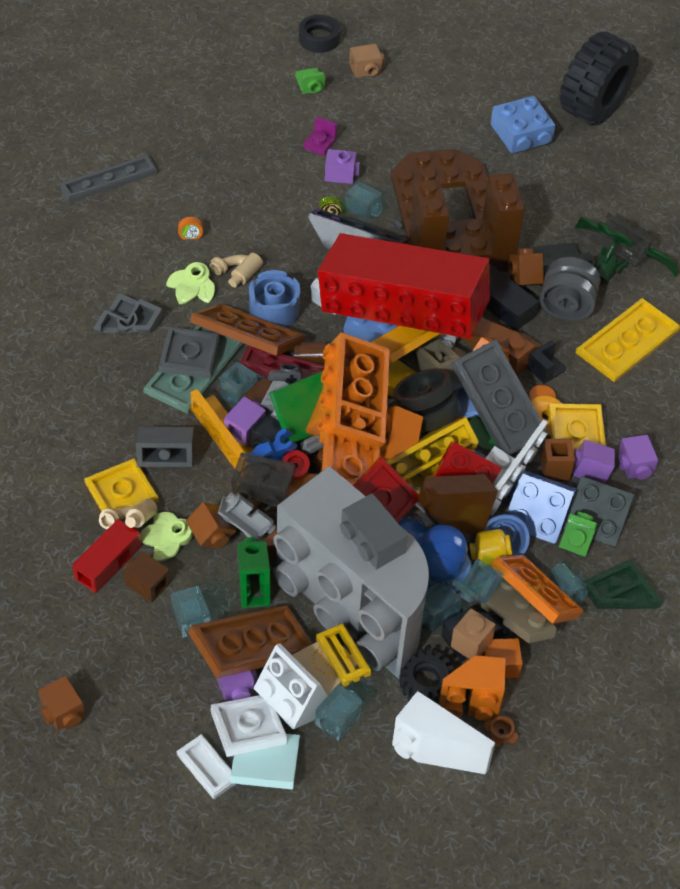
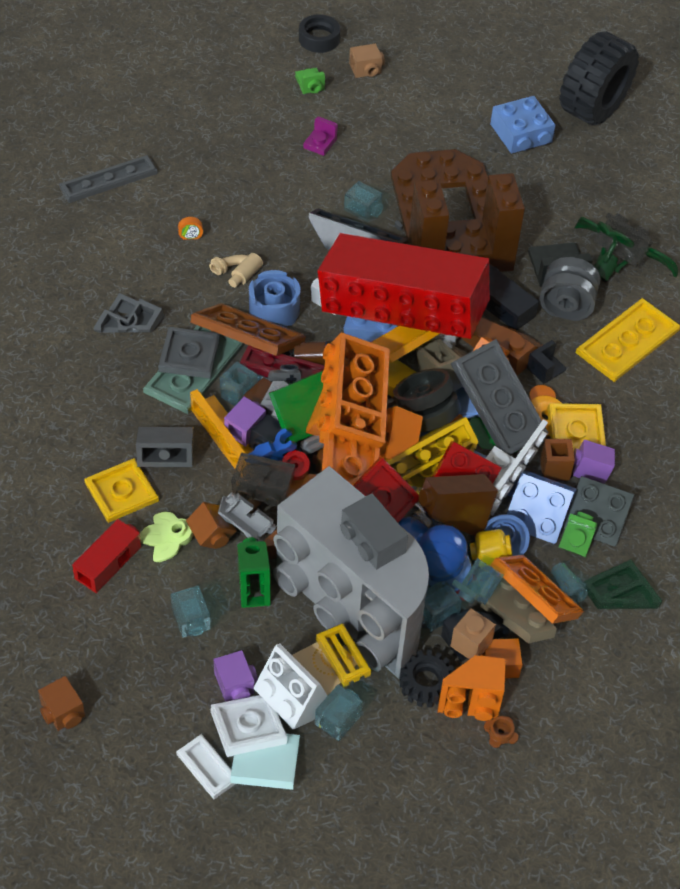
(135, 515): tan plant -> none
(146, 576): reddish brown brick -> none
(190, 285): yellowish green plate -> none
(247, 639): dark orange tile -> none
(332, 204): tile -> none
(341, 166): medium lavender brick -> none
(440, 738): white slope -> none
(526, 267): dark orange brick -> none
(637, 457): medium lavender brick -> none

